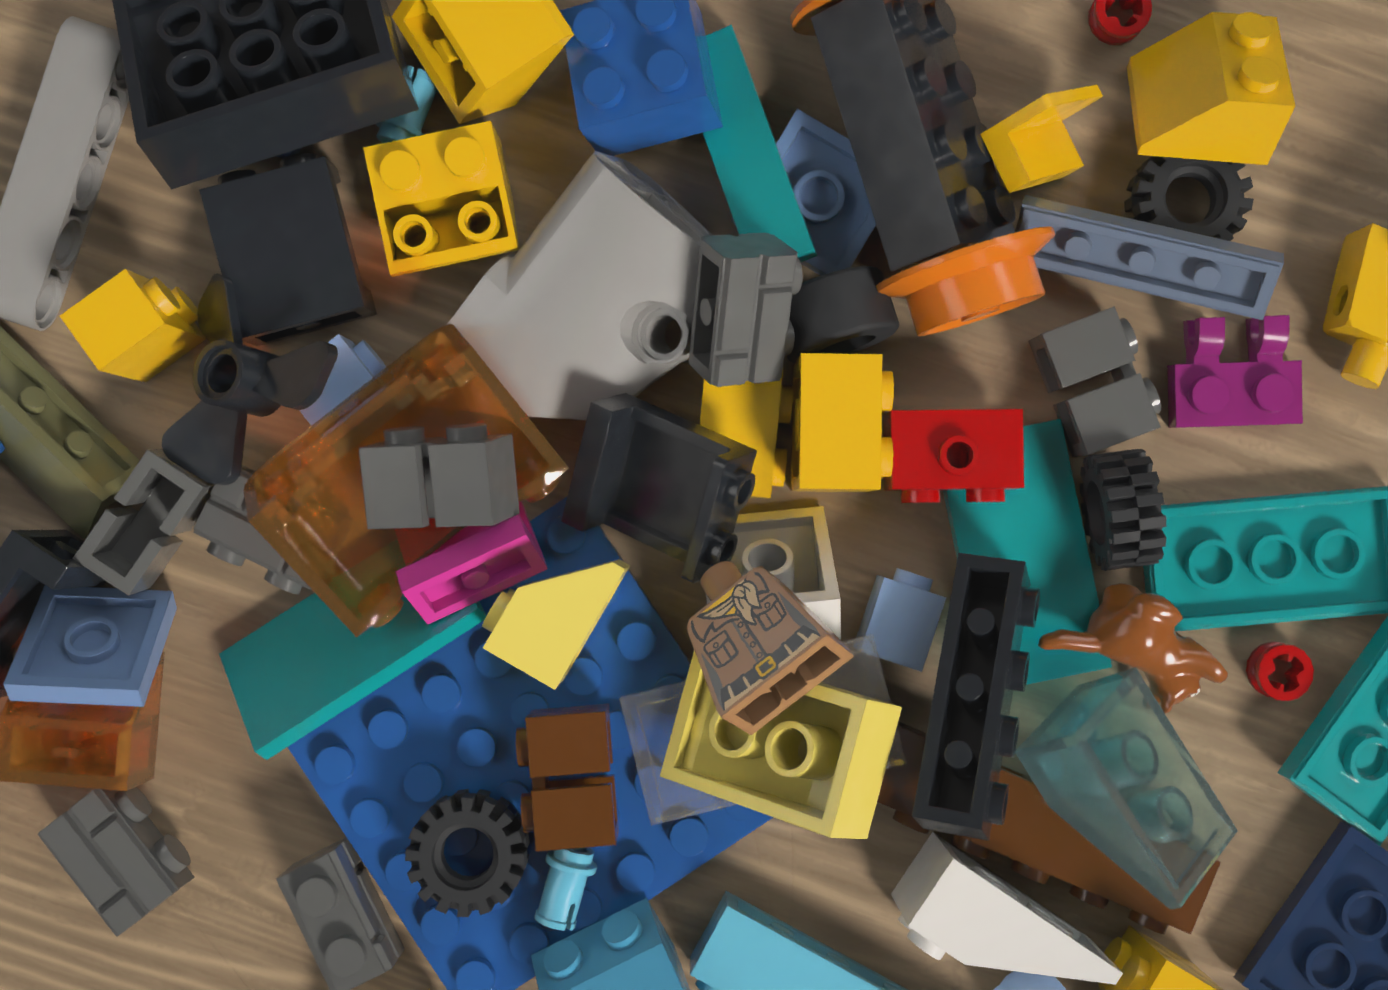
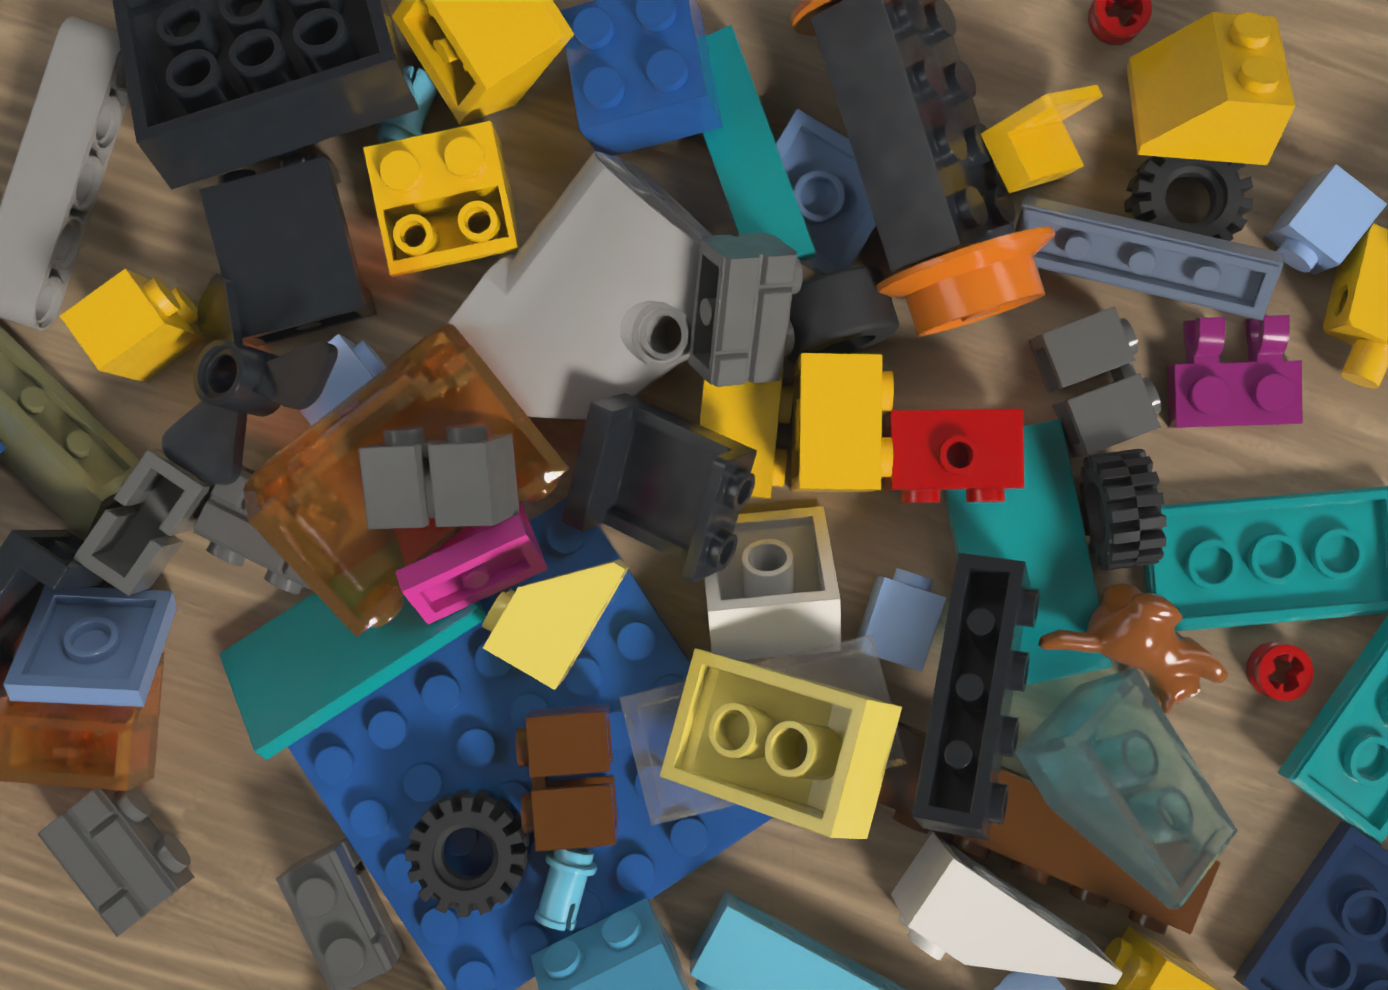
(759, 645): medium nougat torso -> none
(1325, 221): none -> light blue brick

